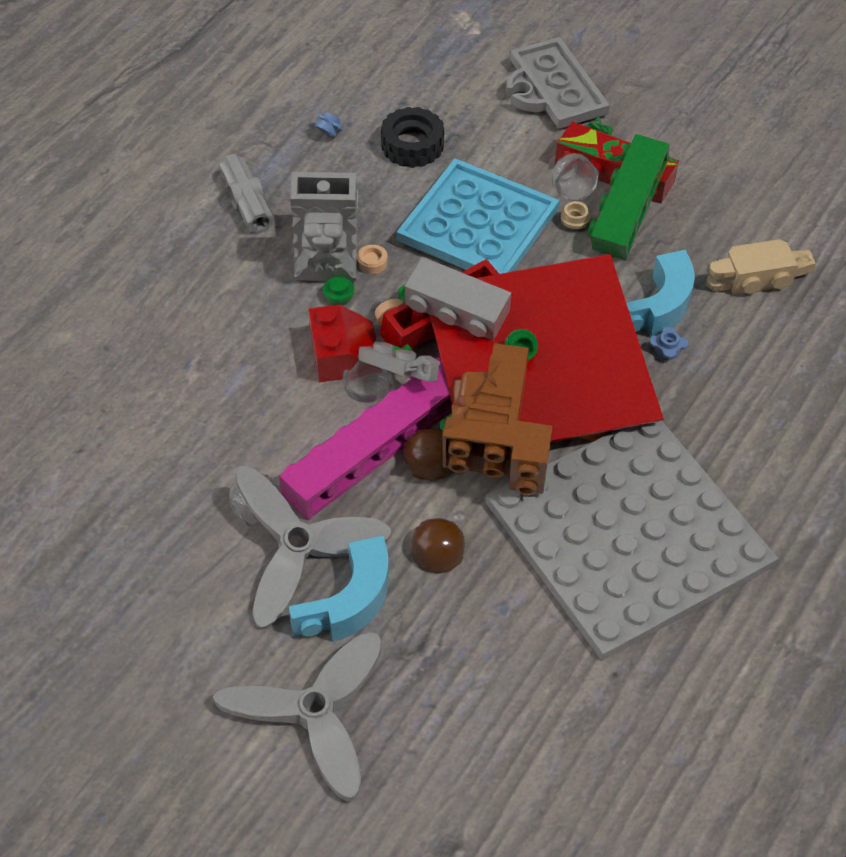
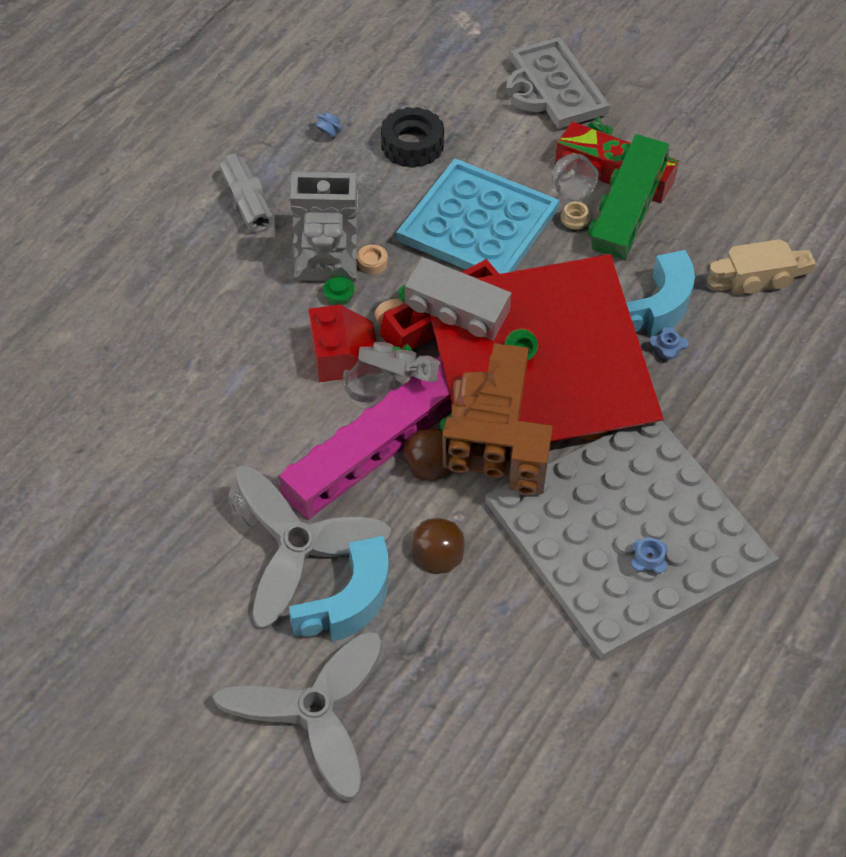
(651, 547): none -> medium blue plate

